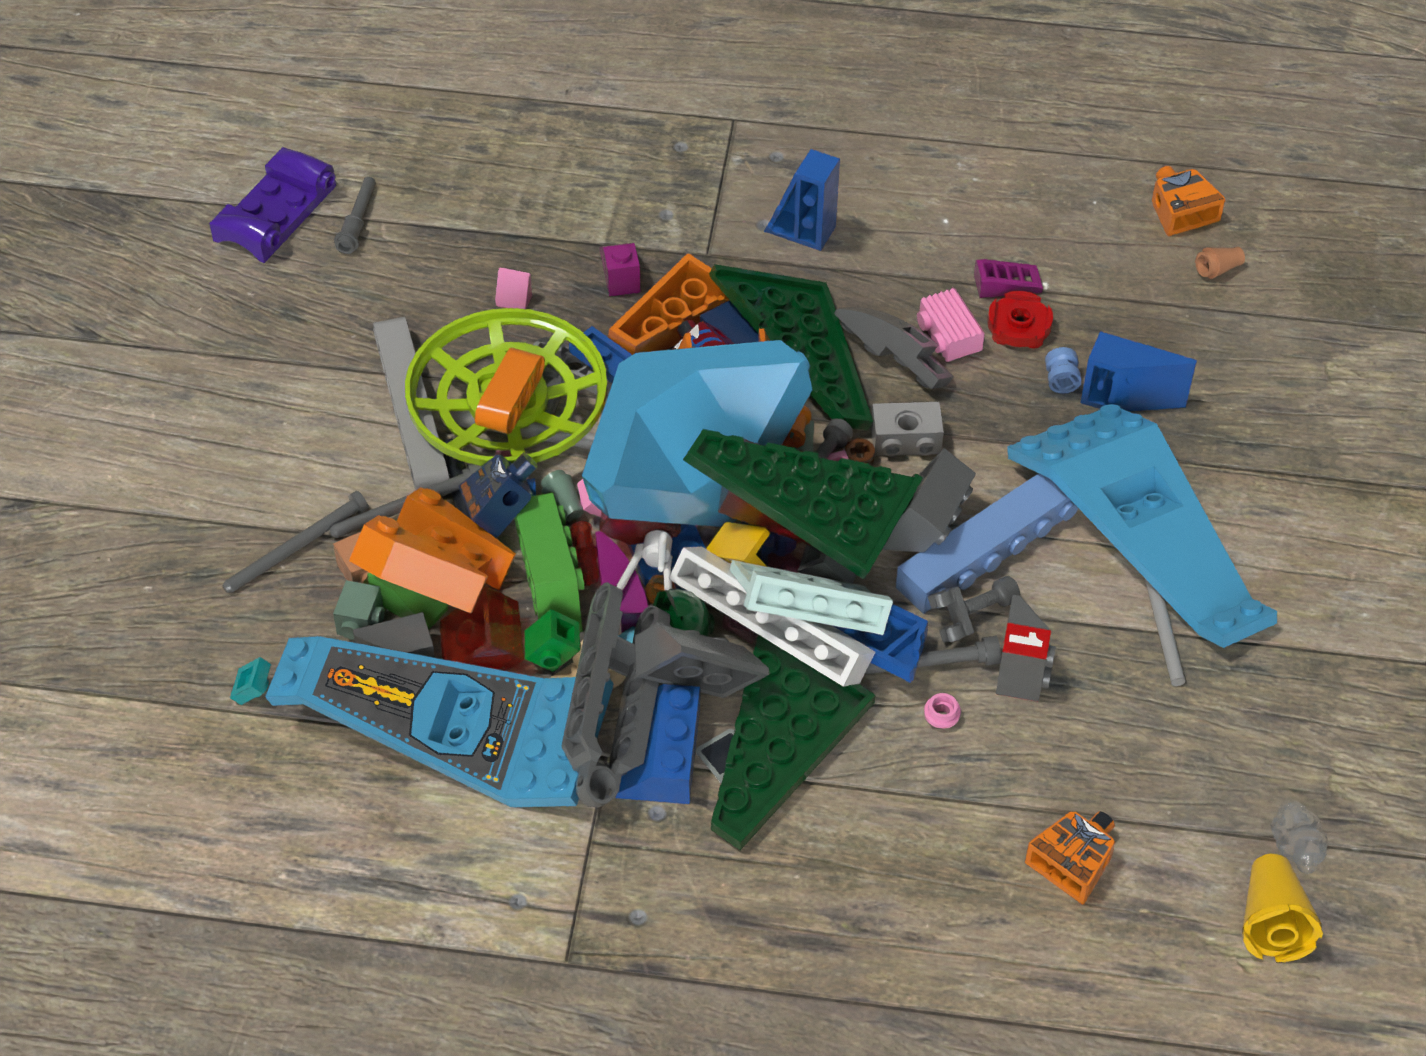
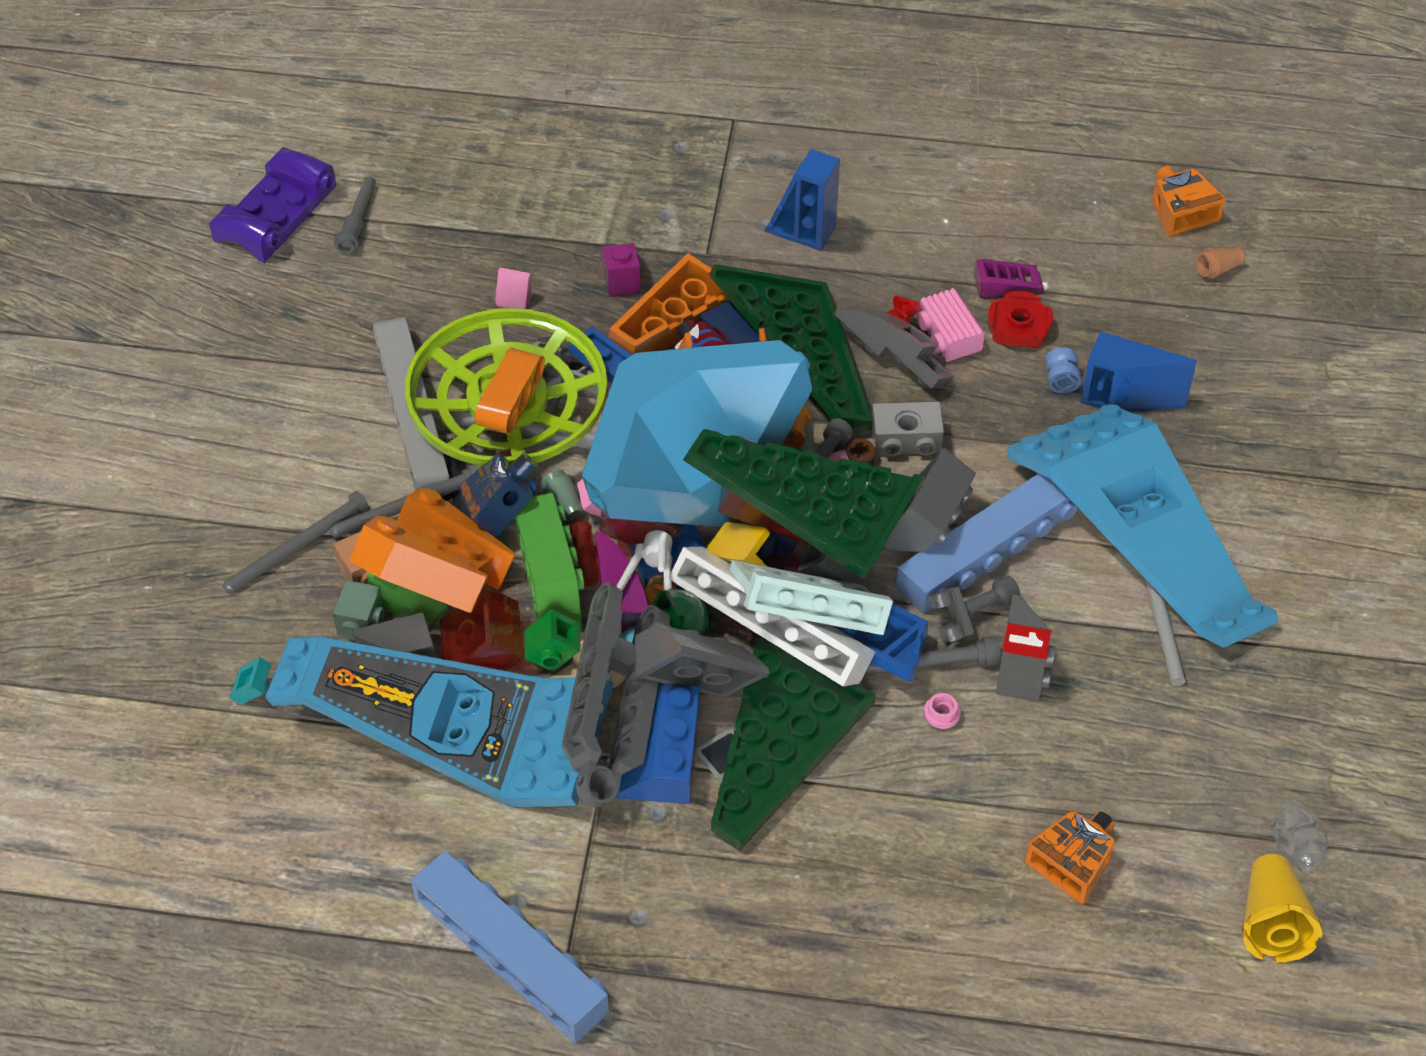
(511, 946): none -> medium blue brick
(904, 308): none -> red piece

